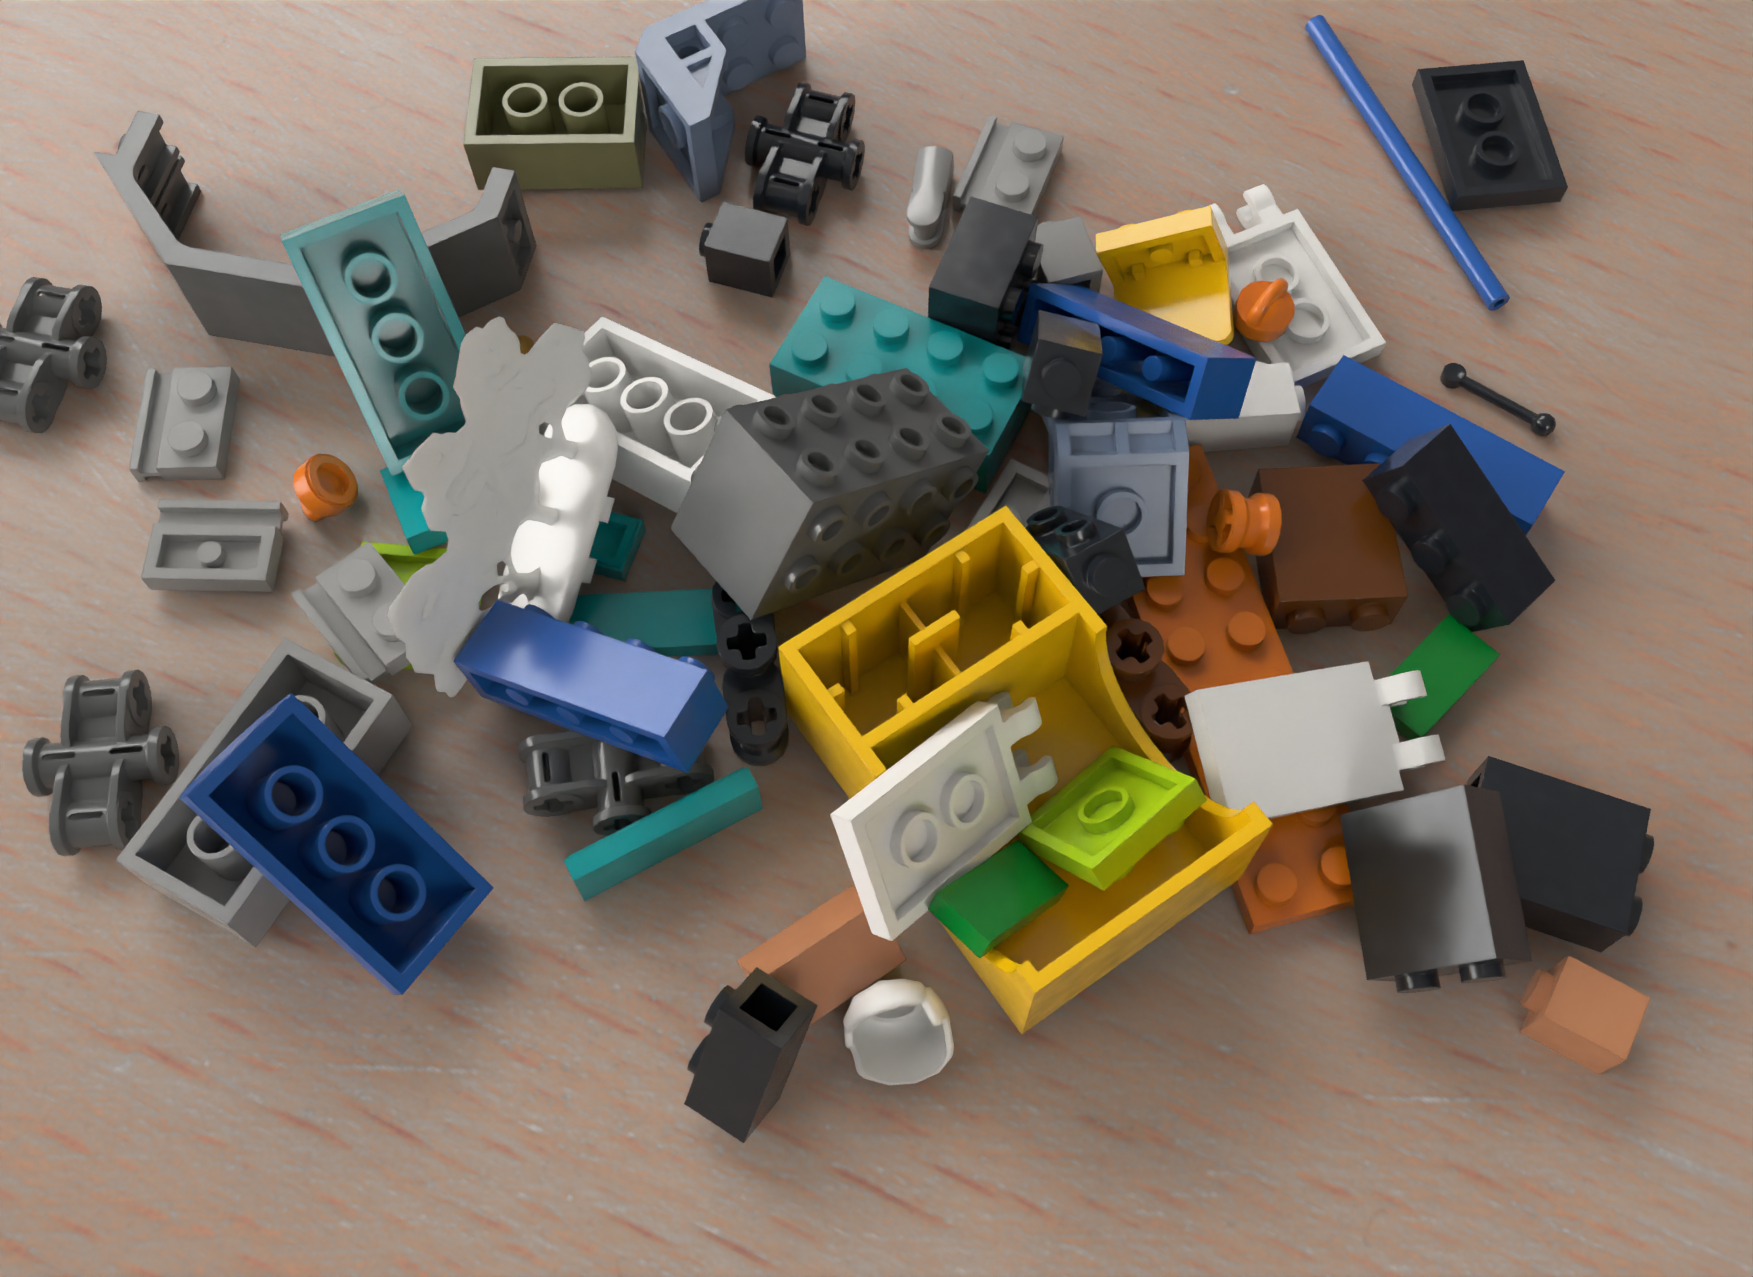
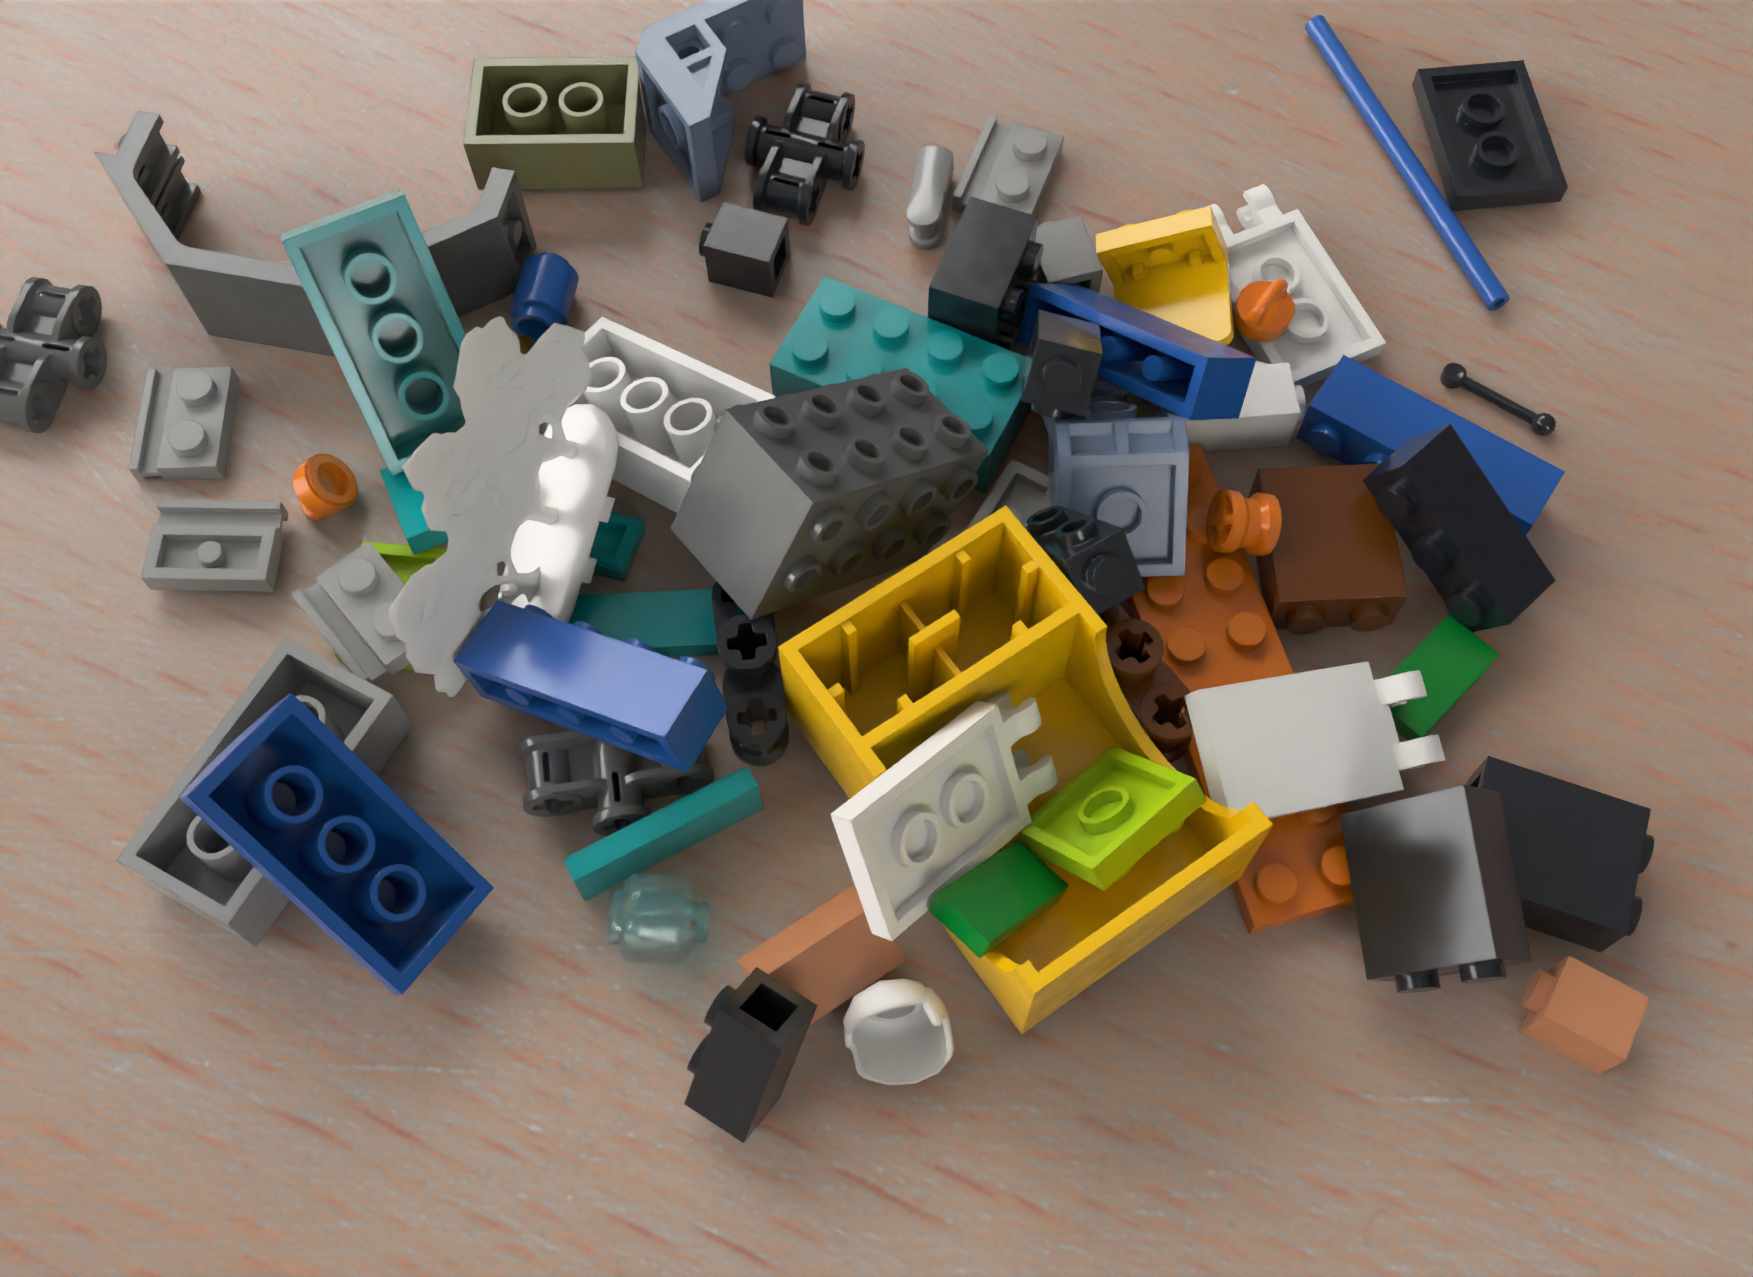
(100, 762): dark grey axle -> none
(543, 294): none -> blue brick
(656, 919): none -> clear light blue head

